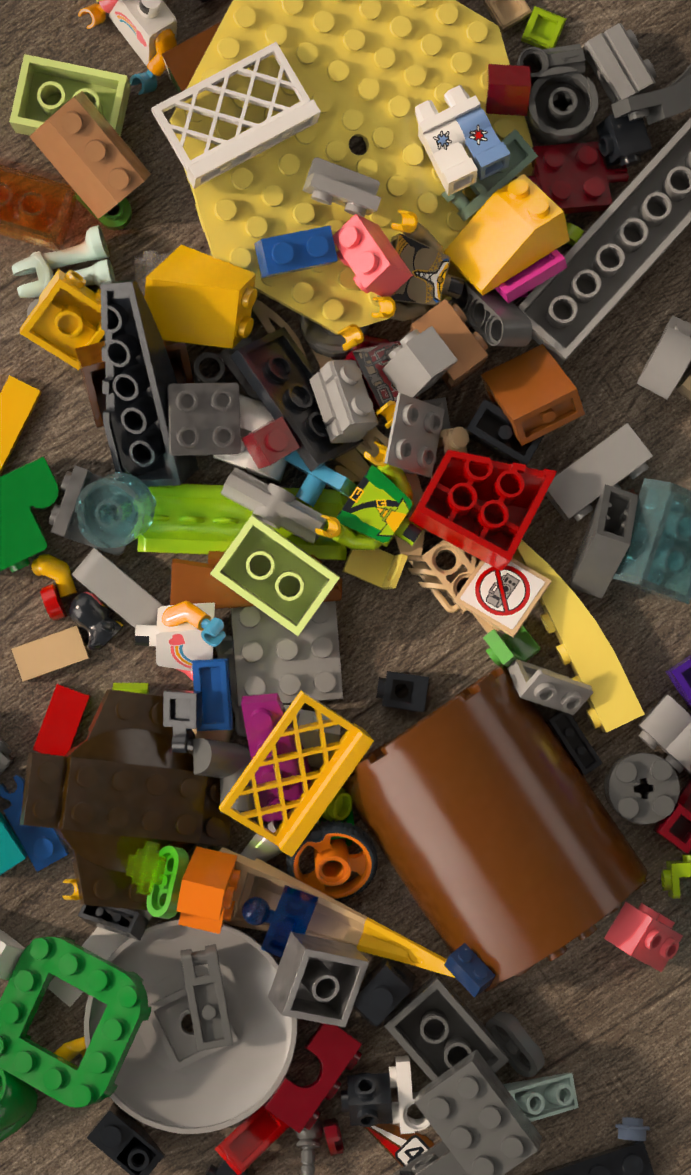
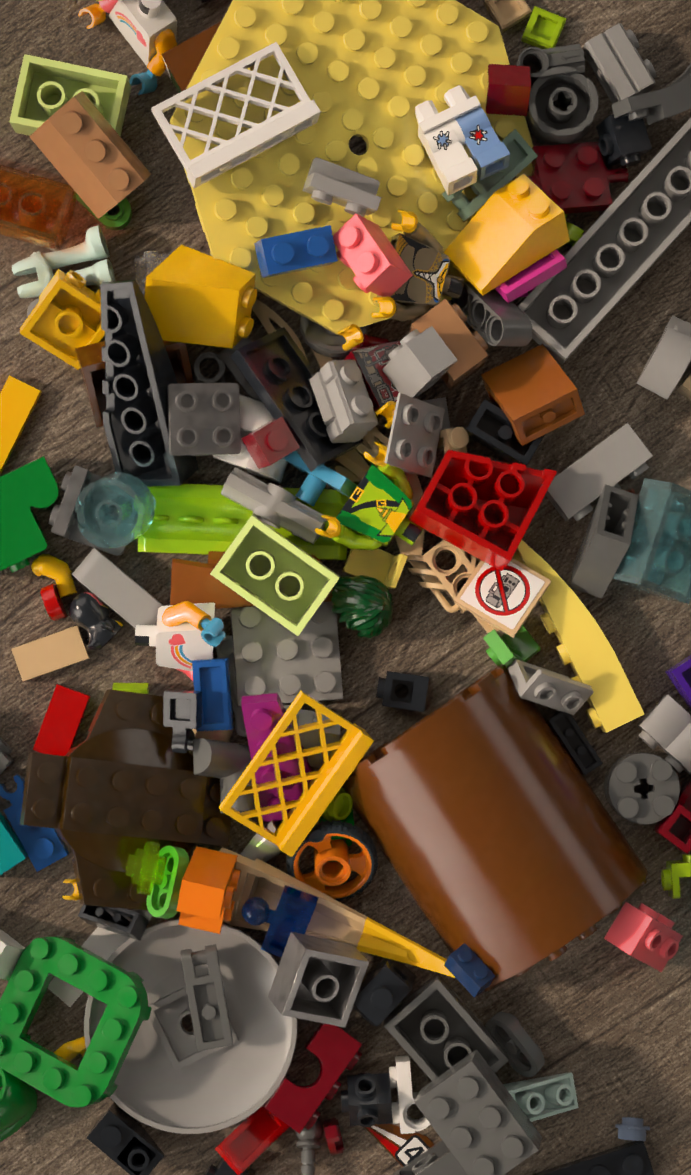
(363, 604): none -> dark green hair

